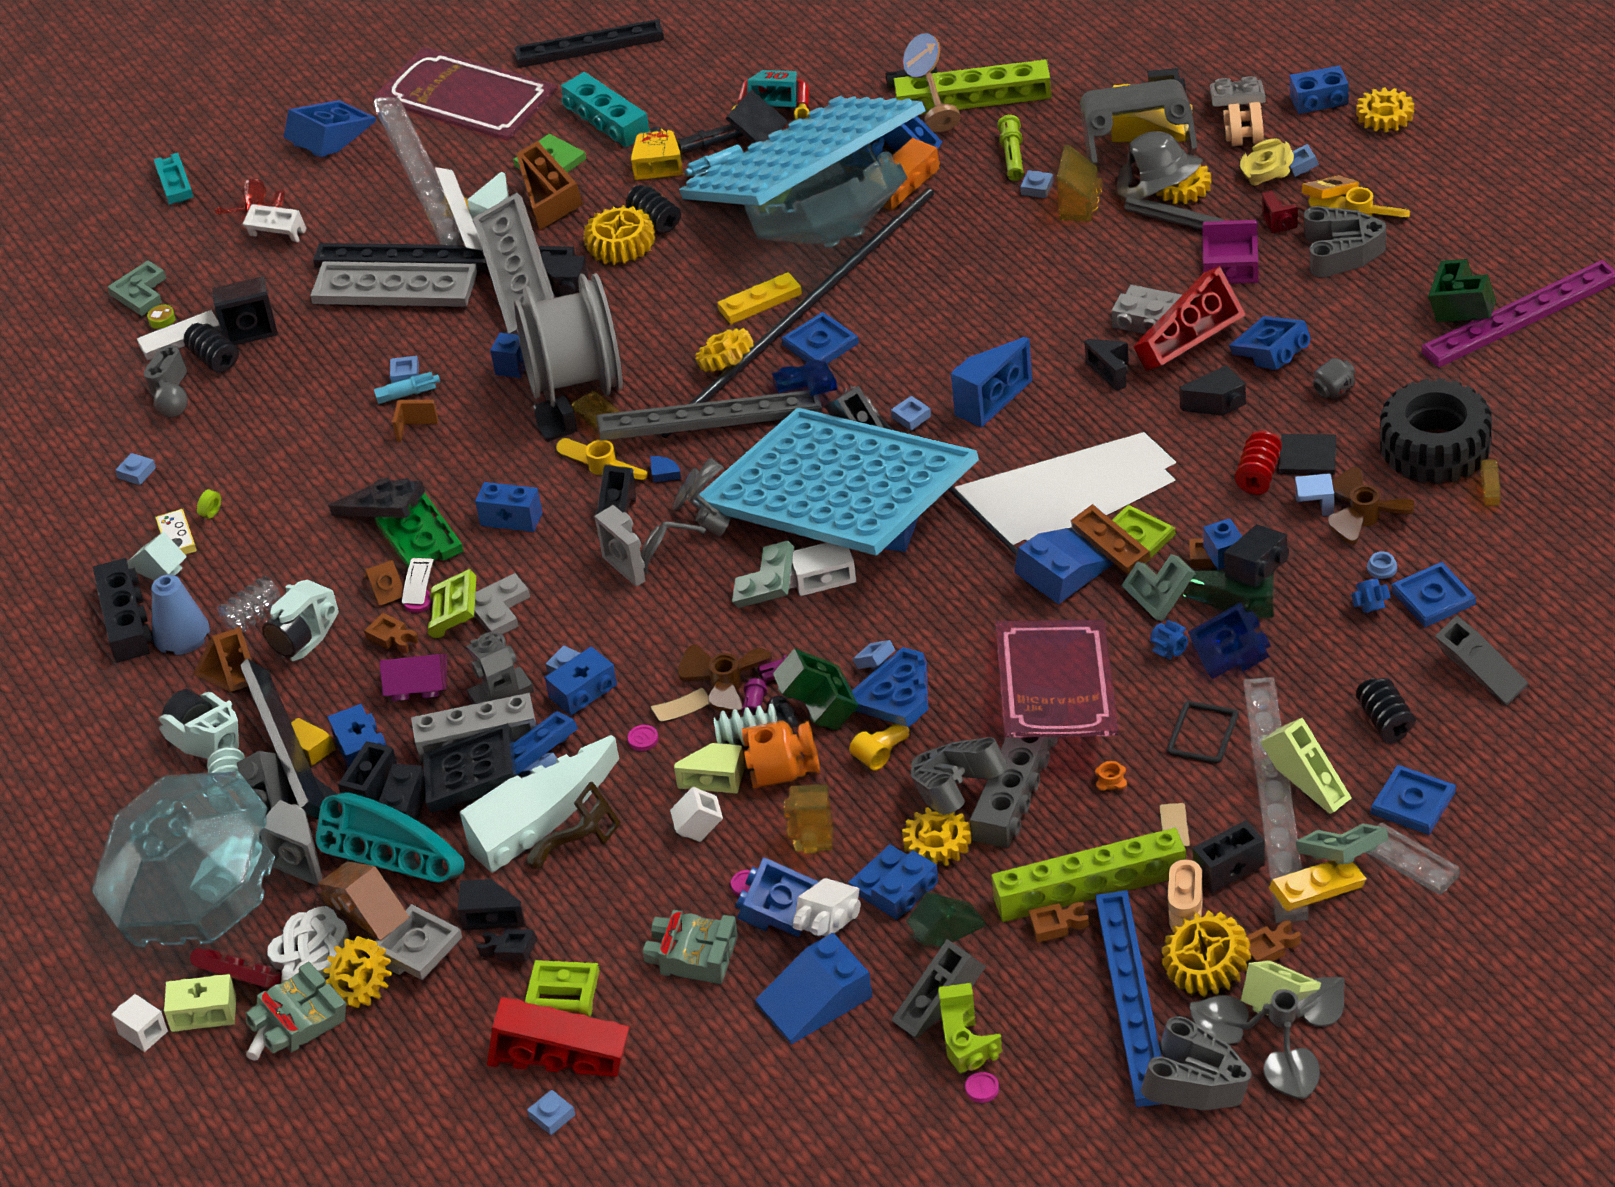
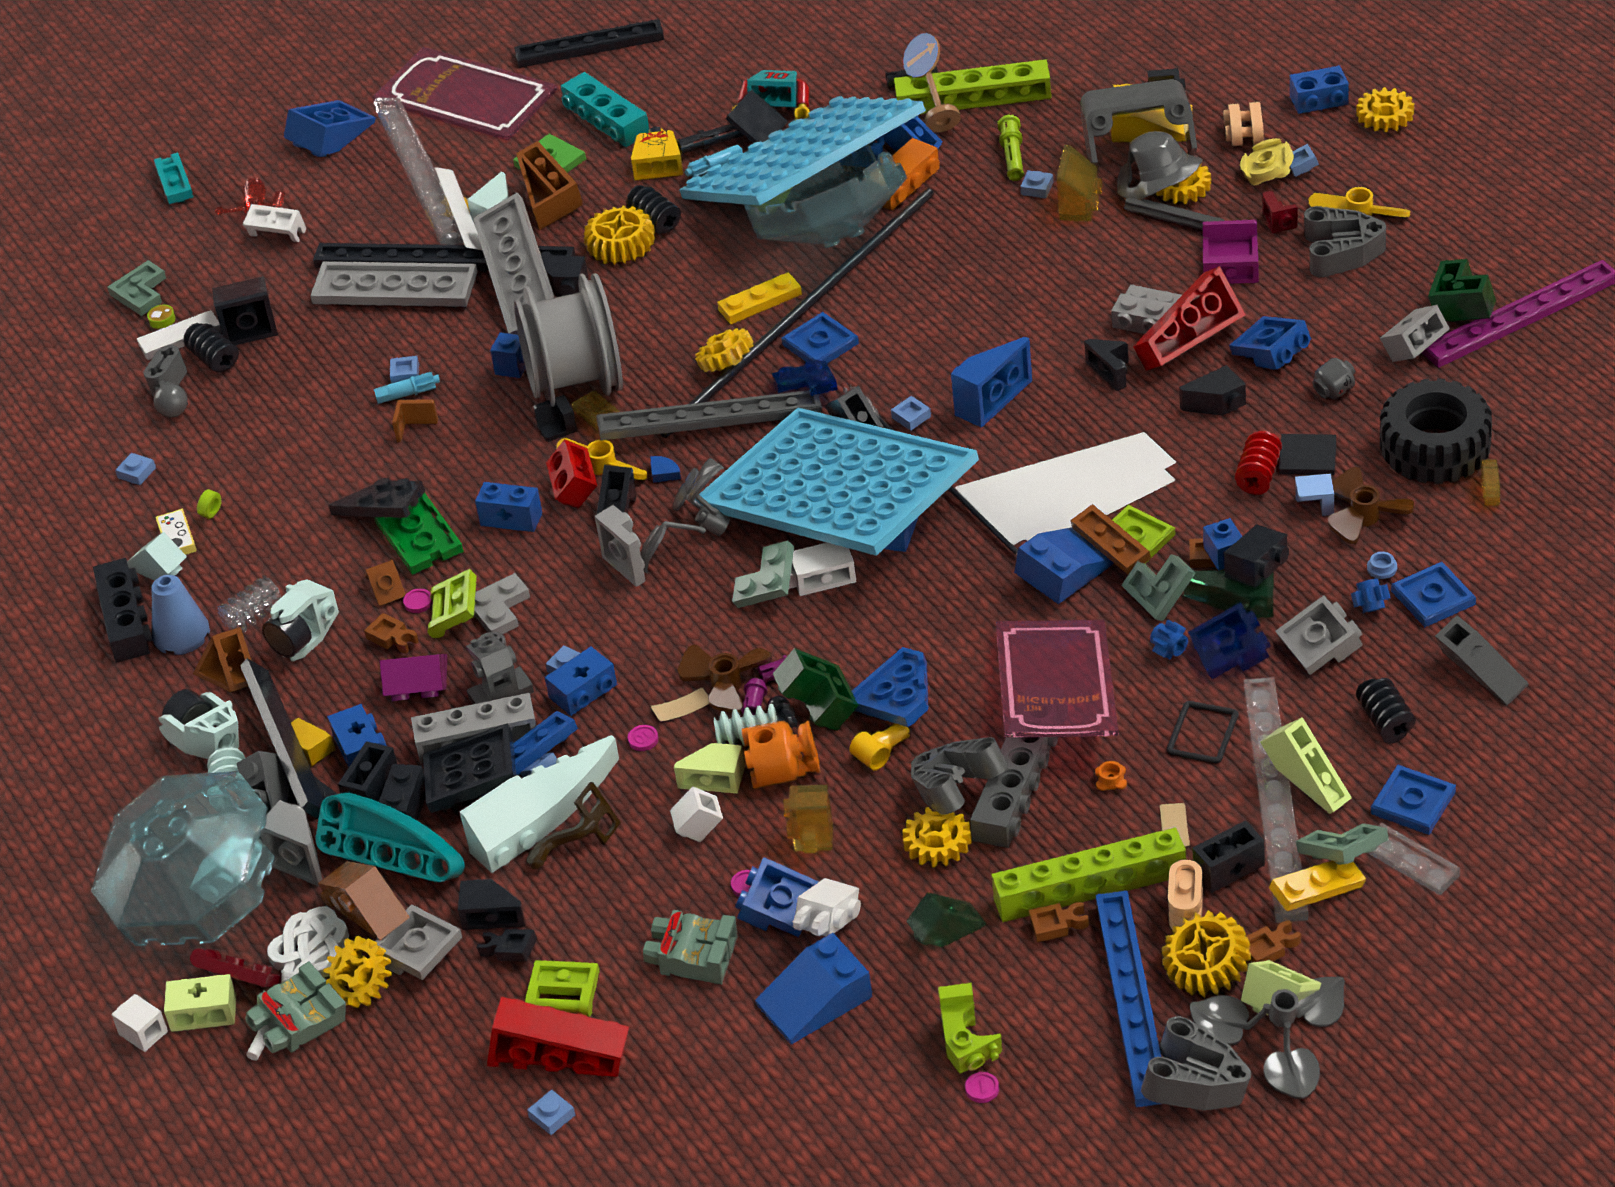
(416, 581): white sticker -> none
(571, 474): none -> red brick
(874, 655): medium blue plate -> none
(895, 880): blue plate -> none
(922, 1004): dark grey slope -> none
(1238, 92): light grey tile -> none
(1320, 635): none -> light grey plate
(1329, 187): light orange tile -> none
(1414, 333): none -> light grey brick

